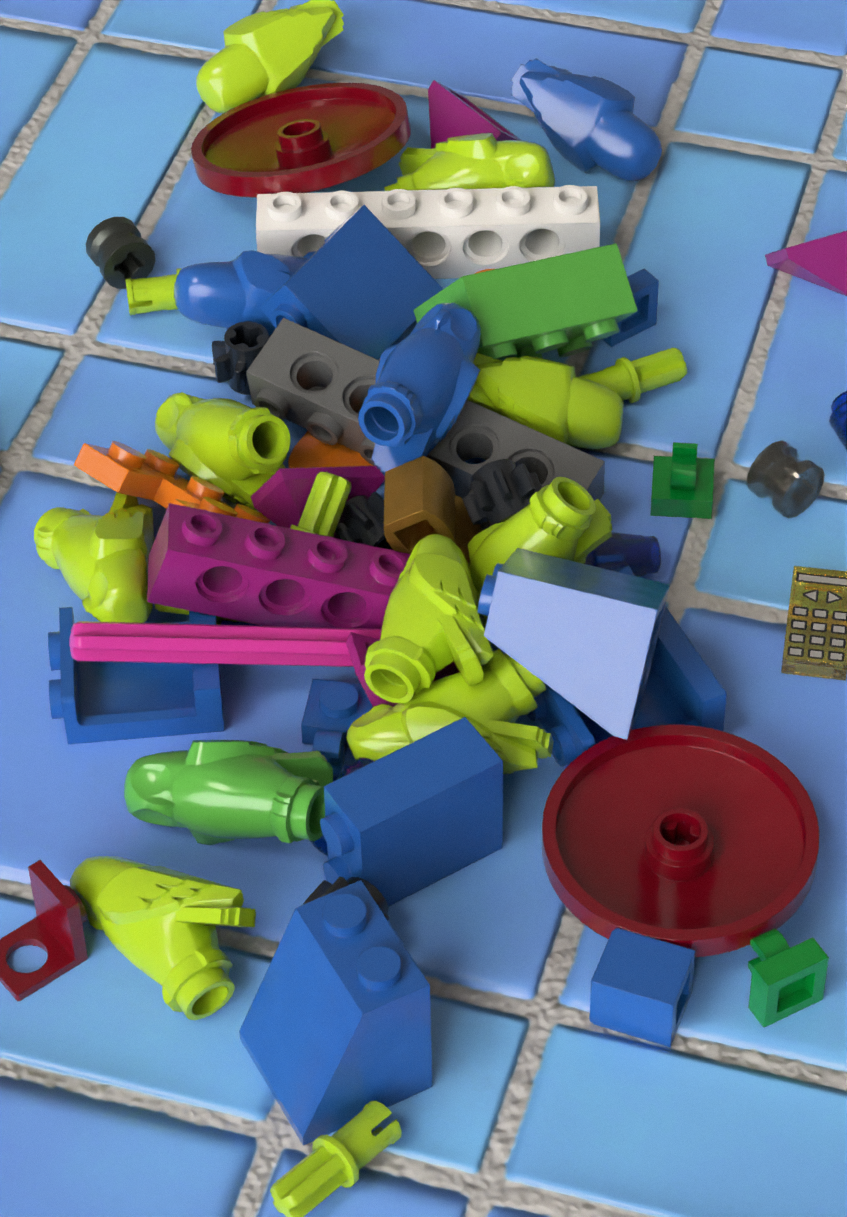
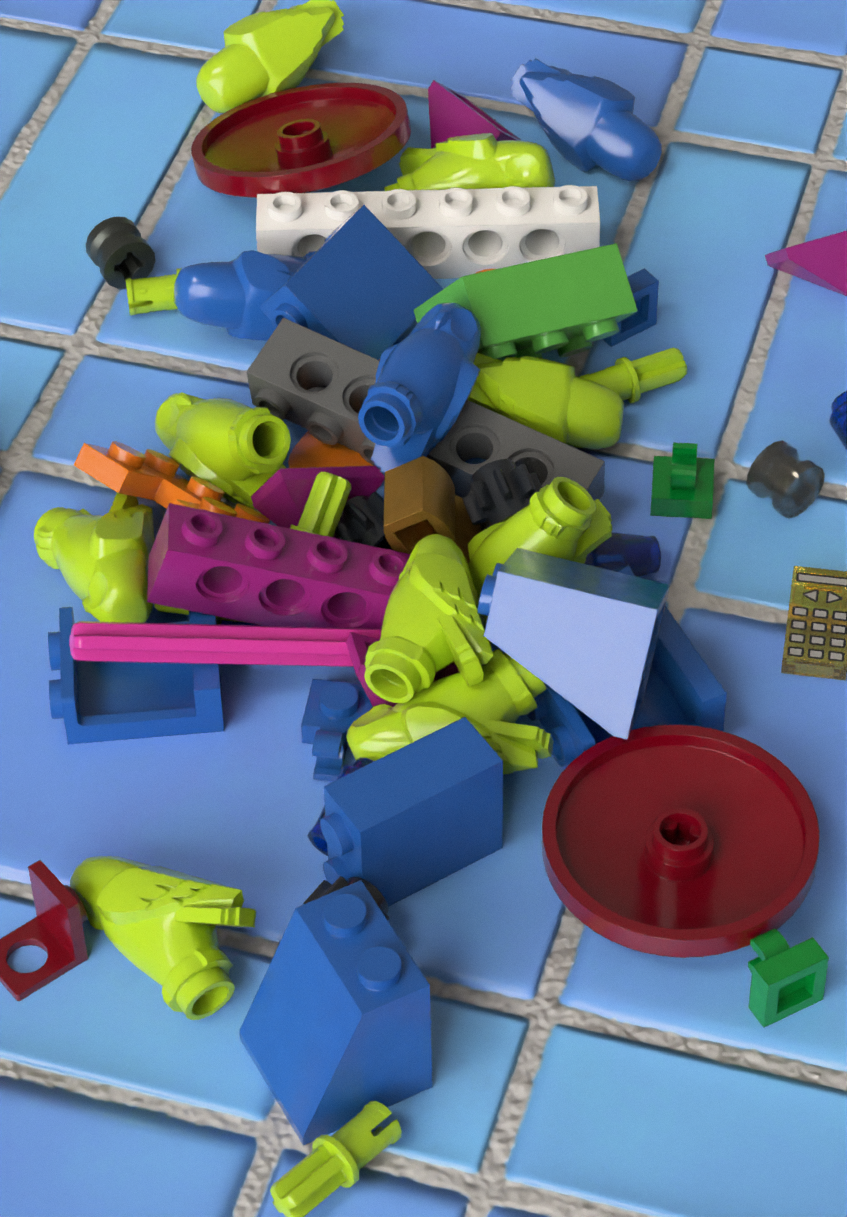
(231, 791): bright green animal -> none
(237, 353): black gear -> none
(641, 986): blue panel -> none

